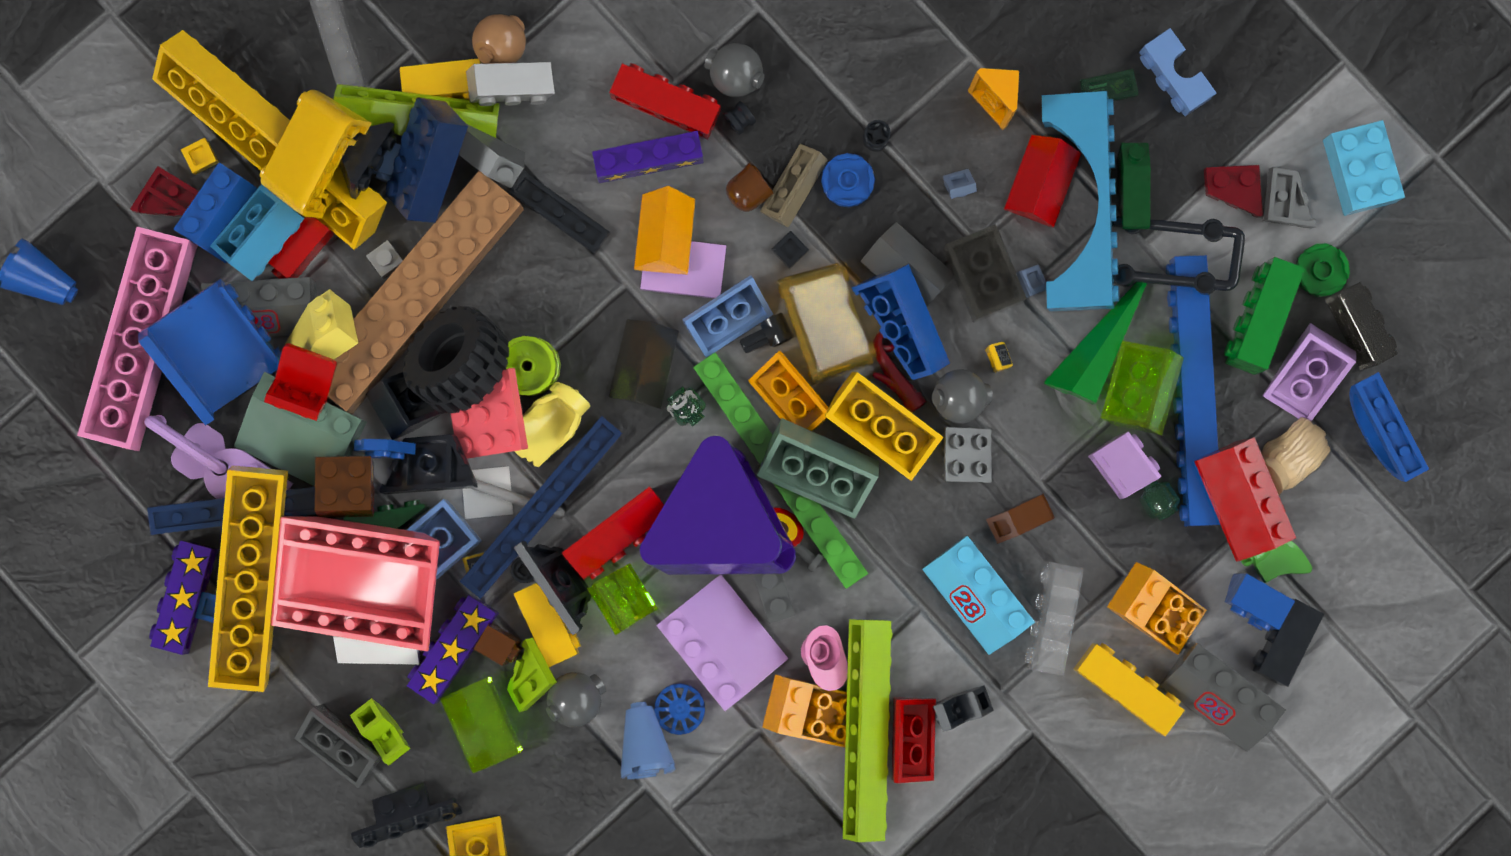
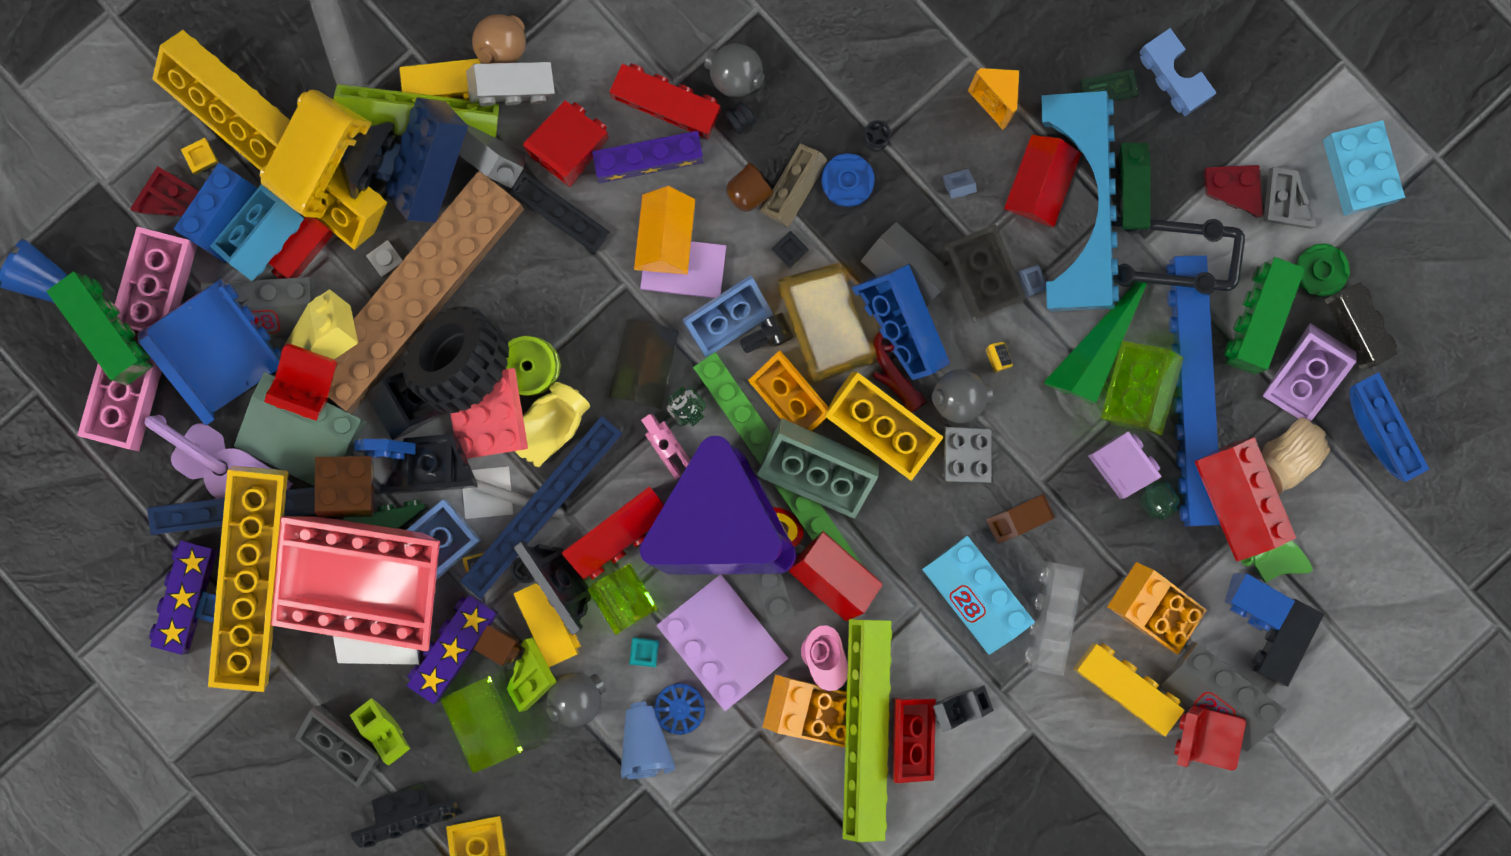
(100, 328): none -> green brick
(566, 142): none -> red slope
(644, 652): none -> teal tile
(657, 435): none -> bright pink hinge
(836, 577): none -> slope
(1210, 738): none -> red bracket

